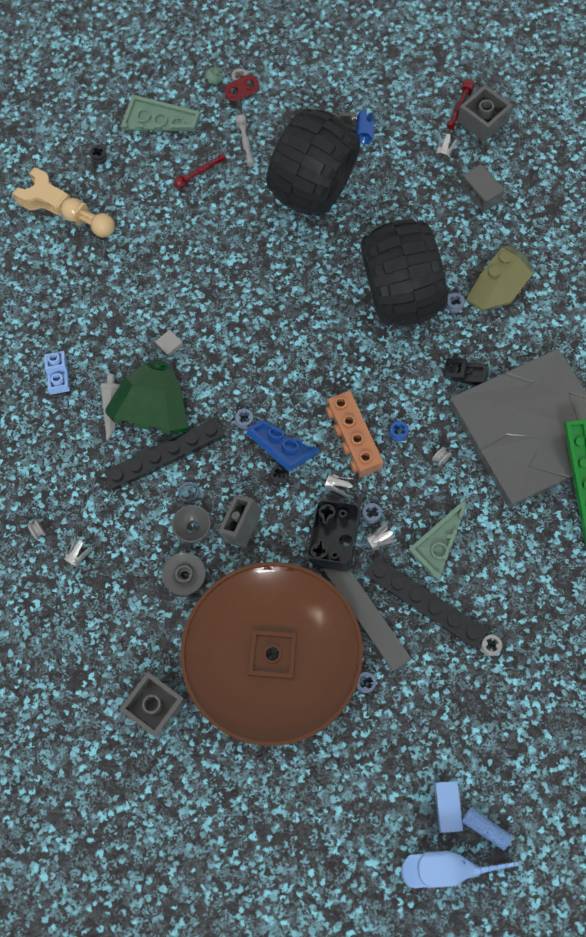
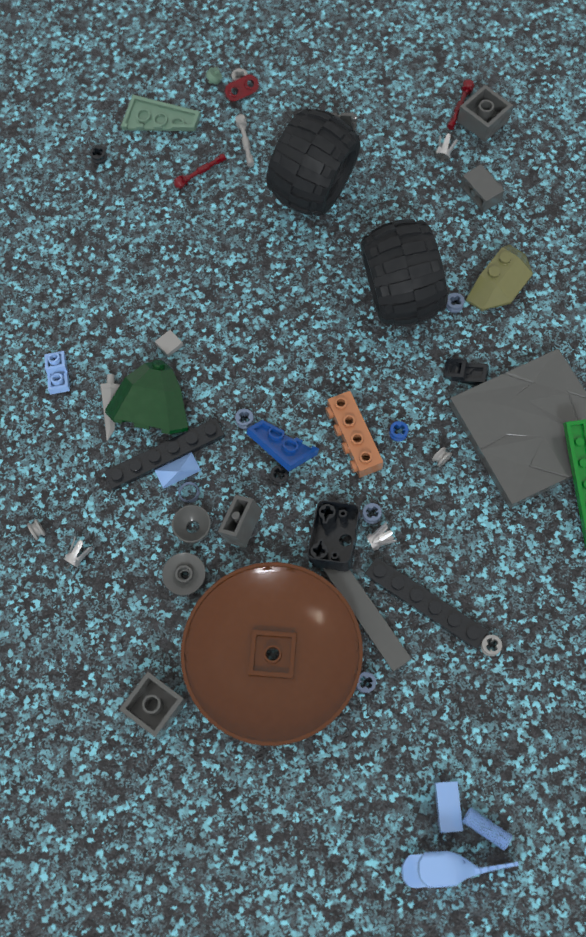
(49, 197): tan piece -> none
(177, 470): none -> light blue slope
(334, 480): flat silver piece -> none
(365, 127): blue piece -> none
(435, 545): sand green wing -> none

